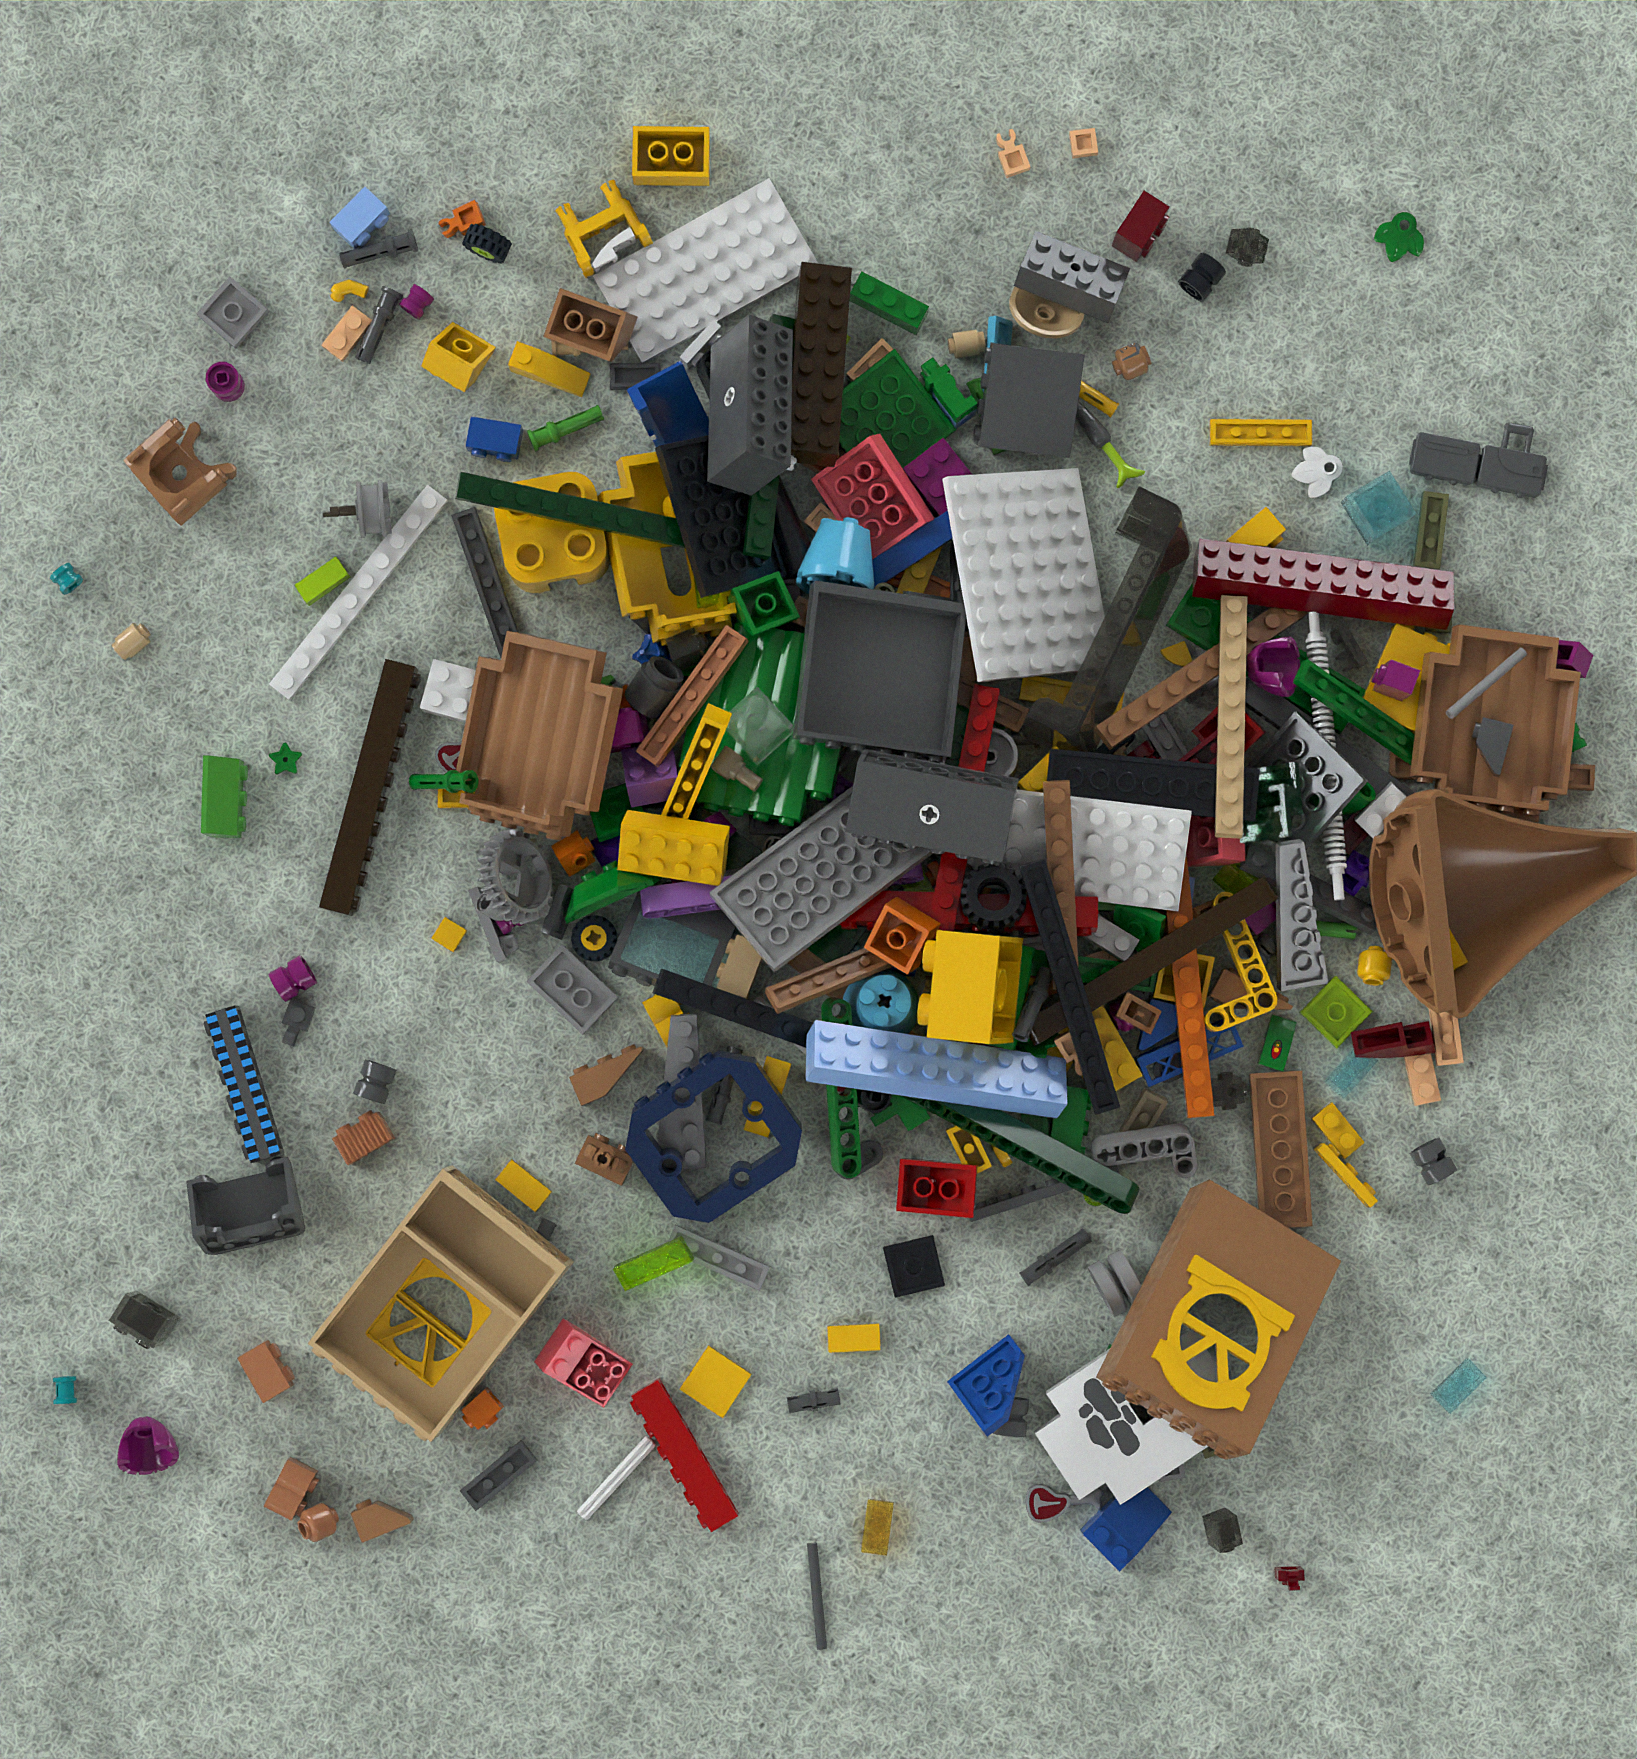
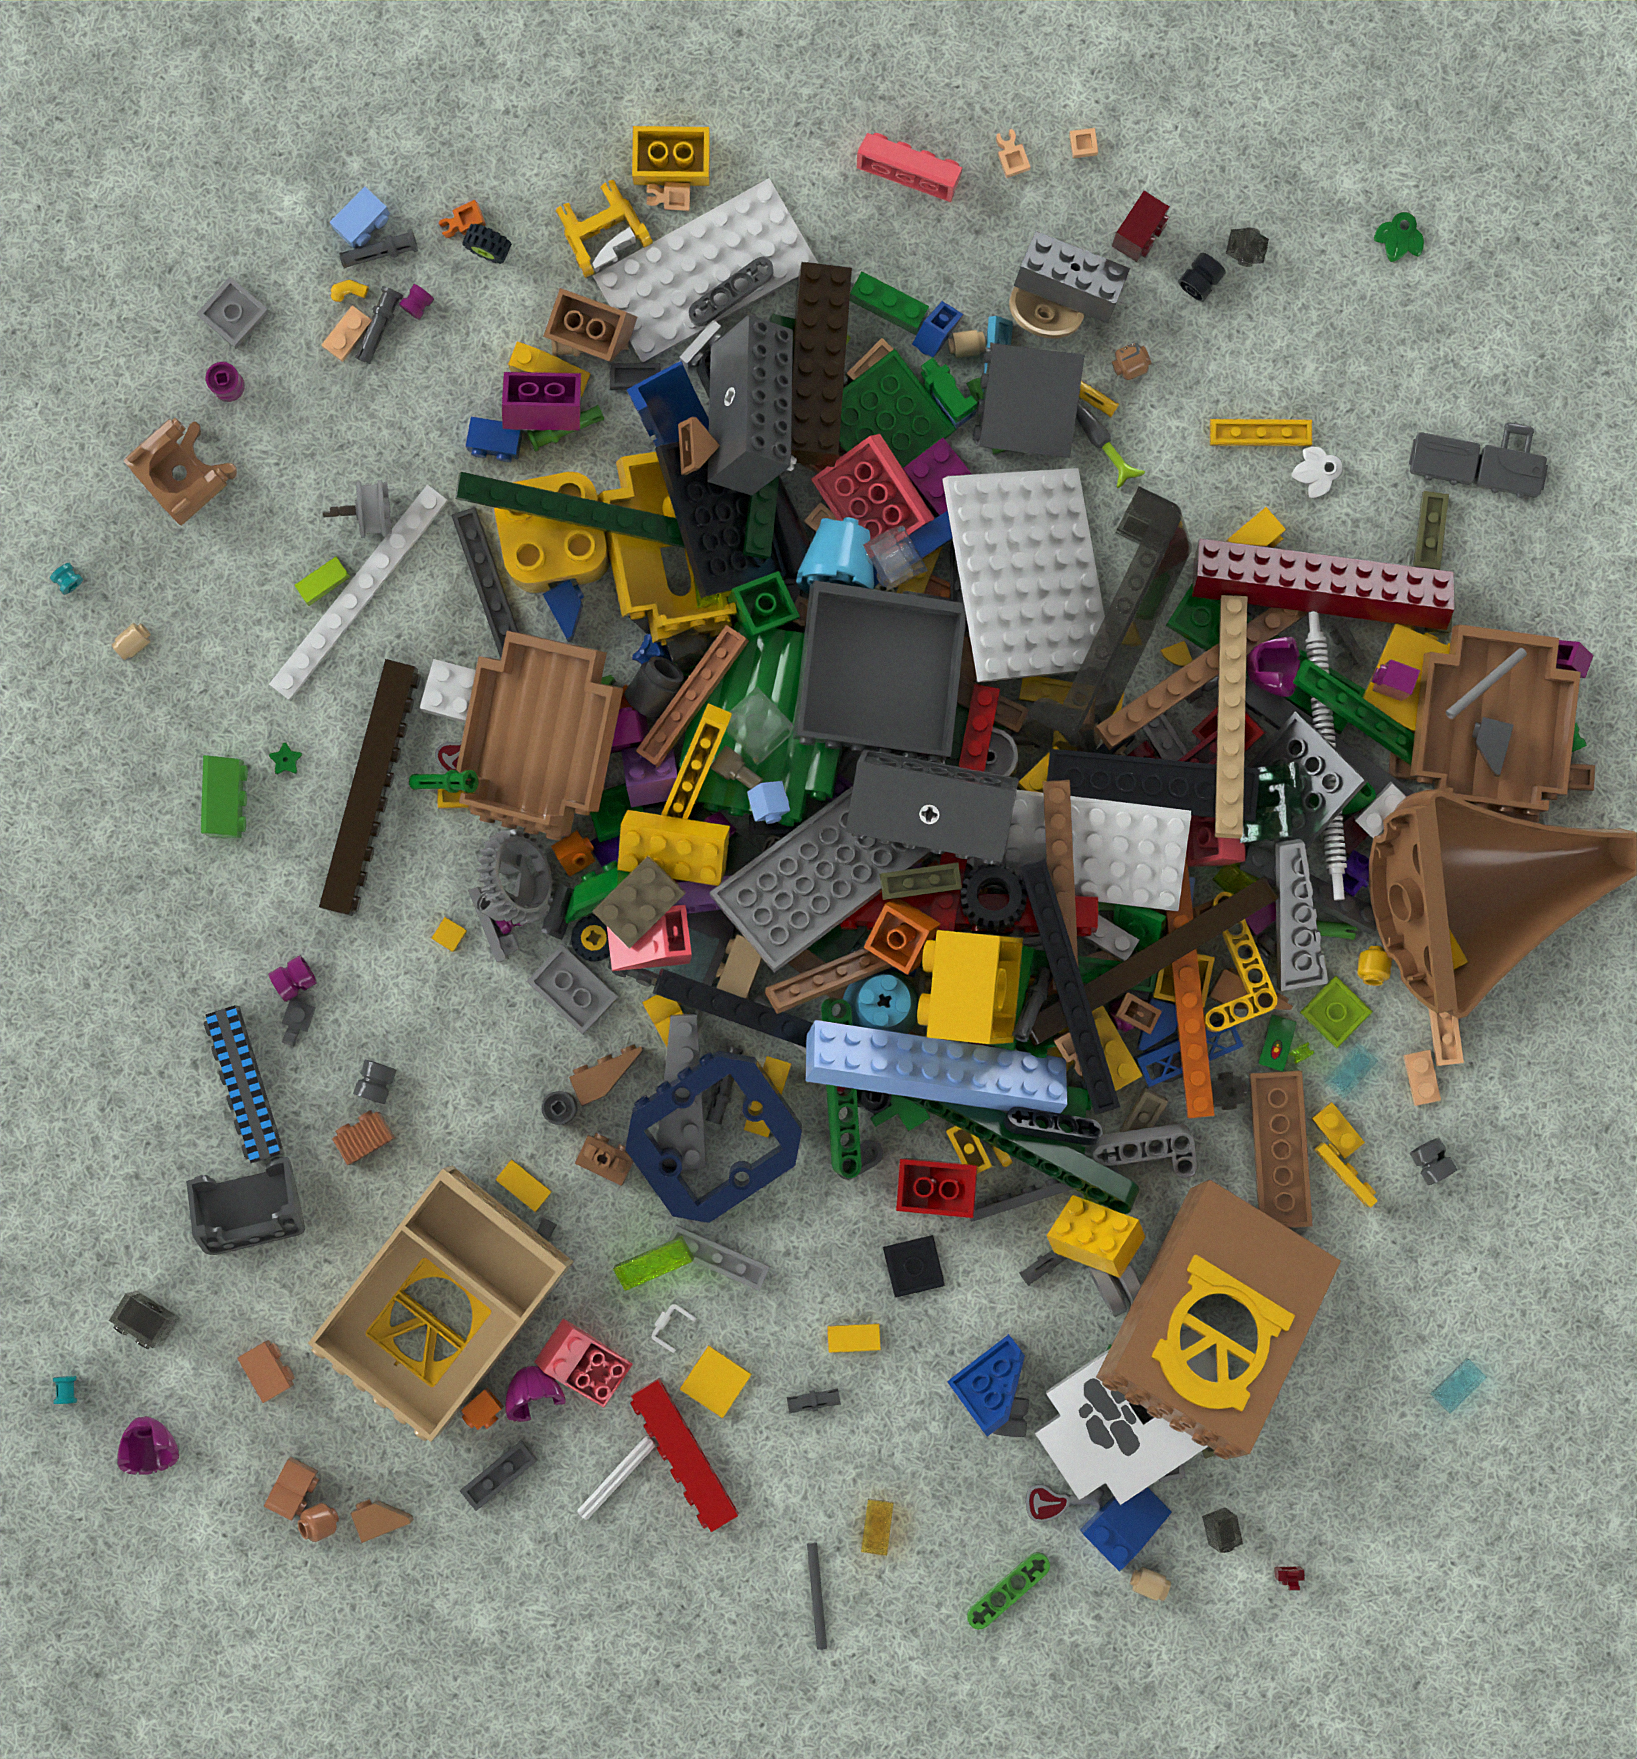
(457, 356): yellow slope -> none
(528, 1385): none -> magenta hair
(541, 401): none -> magenta brick
(559, 1107): none -> dark grey wheel
(566, 606): none -> blue slope
(638, 901): none -> dark tan plate
(662, 945): none -> coral slope
(663, 1320): none -> white piece
(673, 195): none -> light nougat plate
(695, 445): none -> medium nougat slope
(728, 288): none -> dark grey beam
(768, 801): none -> light blue brick
(894, 558): none -> clear brick
(908, 166): none -> coral slope
(920, 881): none -> olive plate
(937, 329): none -> blue slope
(1011, 1593): none -> bright green beam
(1053, 1129): none -> black beam
(1096, 1236): none -> yellow brick
(1150, 1584): none -> tan brick
(1301, 1052): none -> clear neon green bush
(1378, 507): clear light blue brick -> none
(1393, 1041): dark red slope -> none

